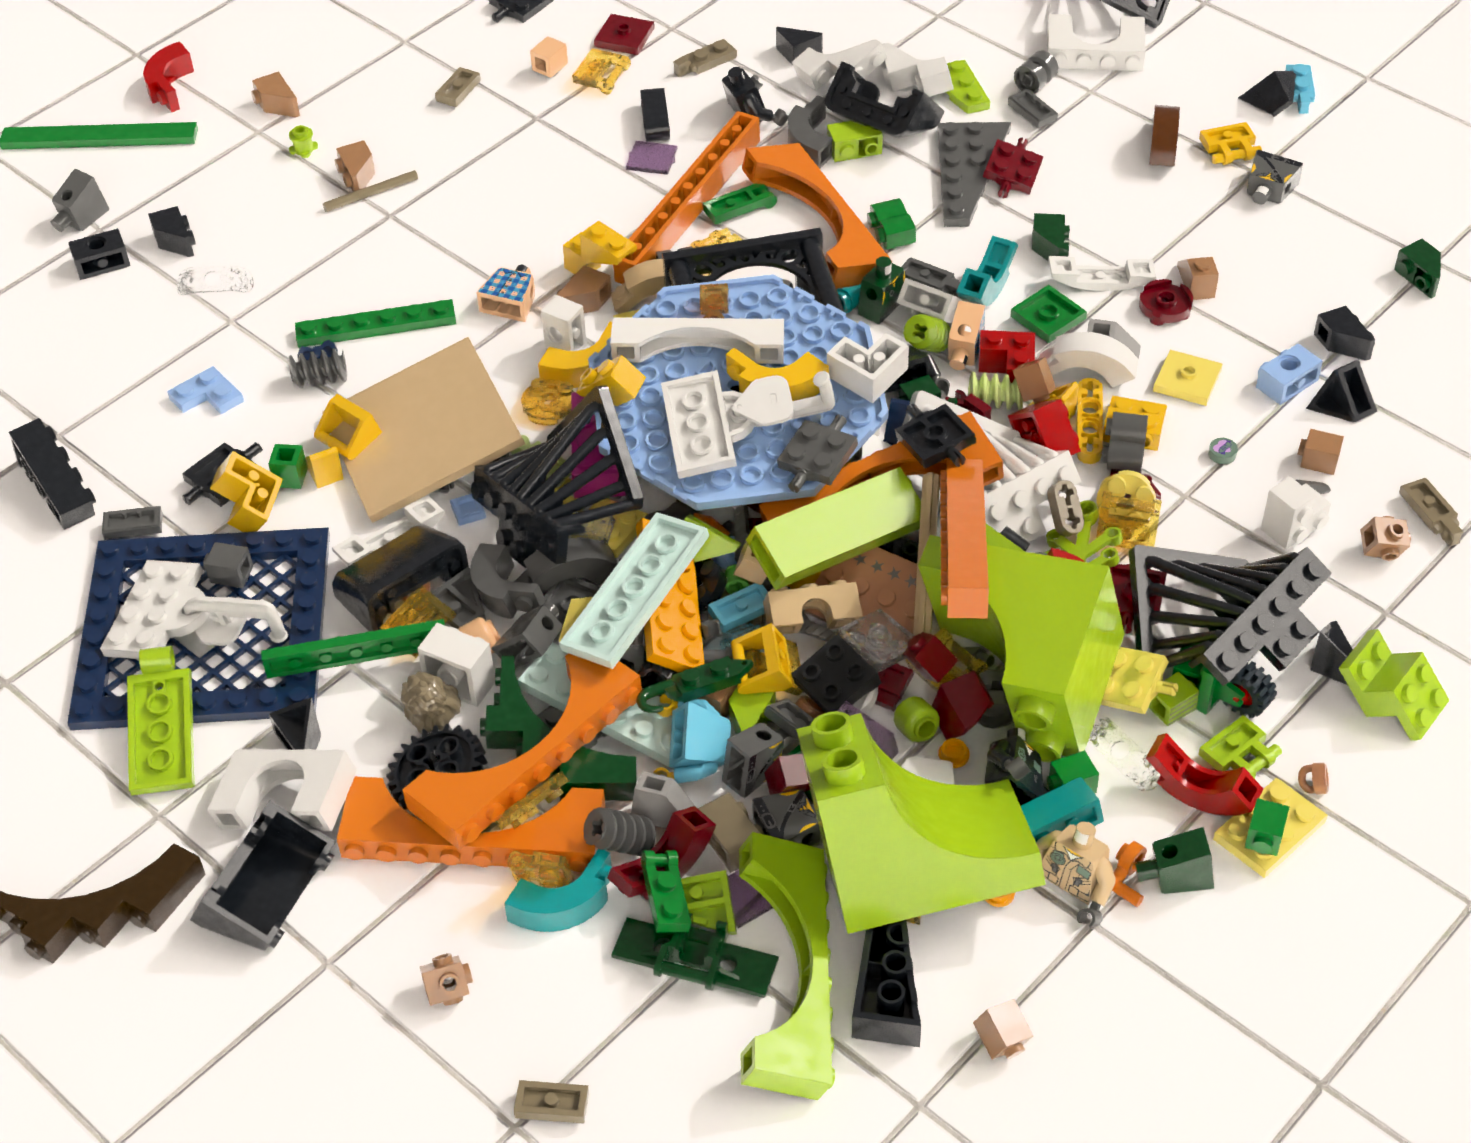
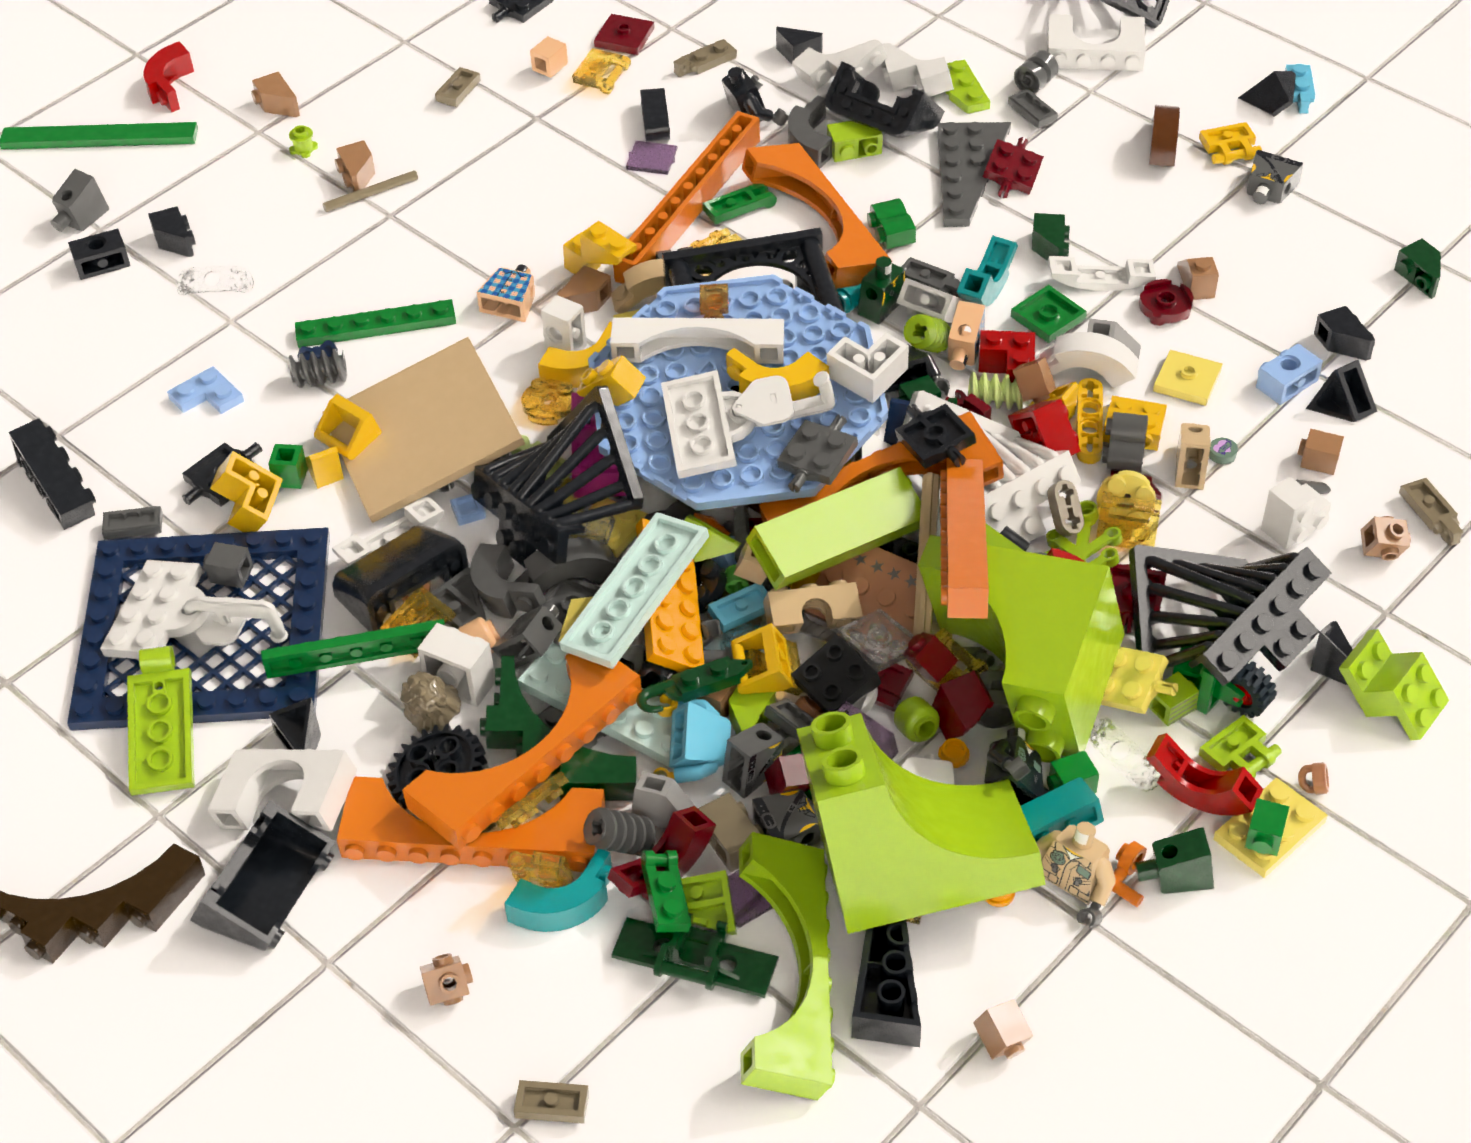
(1193, 445): none -> tan torso

